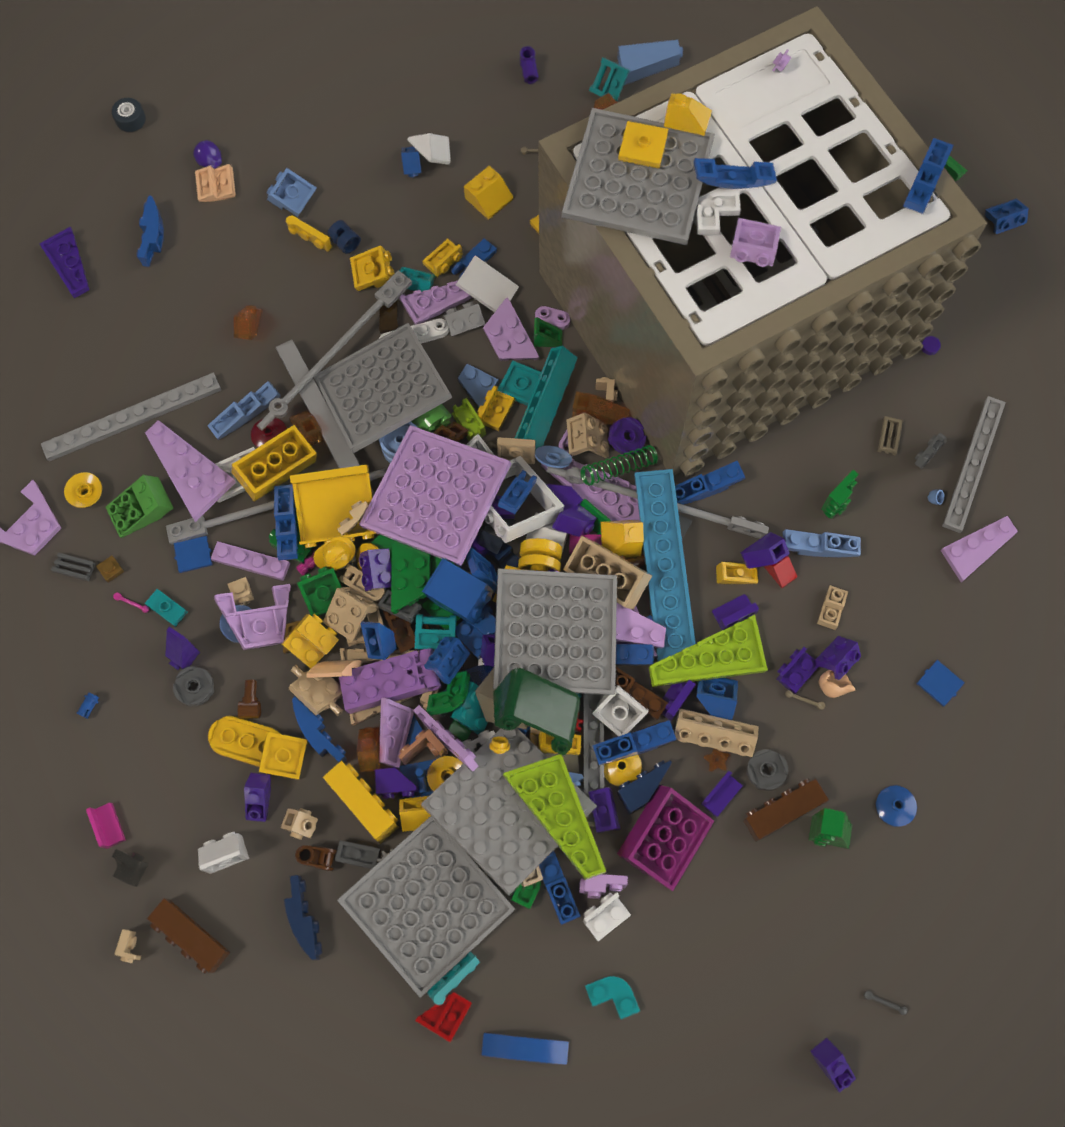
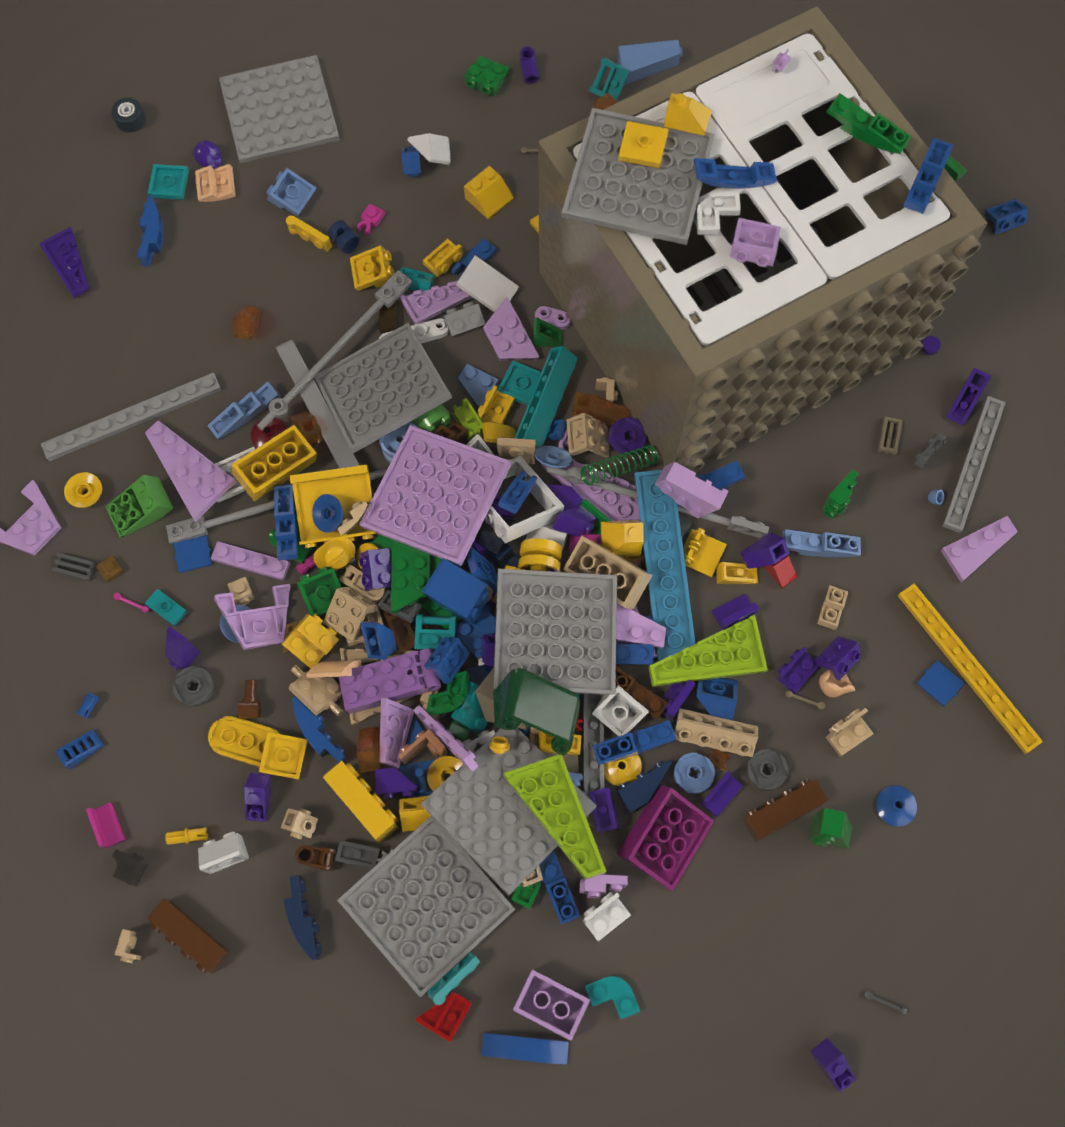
(76, 759): none -> blue slope
(168, 181): none -> teal plate
(186, 835): none -> yellow axle
(278, 109): none -> light grey plate
(327, 513): none -> blue dish
(370, 217): none -> dark pink plate
(486, 76): none -> green plate
(492, 431): none -> yellow slope
(551, 1005): none -> lavender brick
(557, 430): none -> blue plate
(689, 491): none -> lavender wedge
(697, 762): none -> medium blue plate
(702, 552): none -> yellow hinge
(849, 734): none -> tan bracket
(867, 128): none -> green slope
(968, 396): none -> dark purple slope
(970, 669): none -> yellow plate

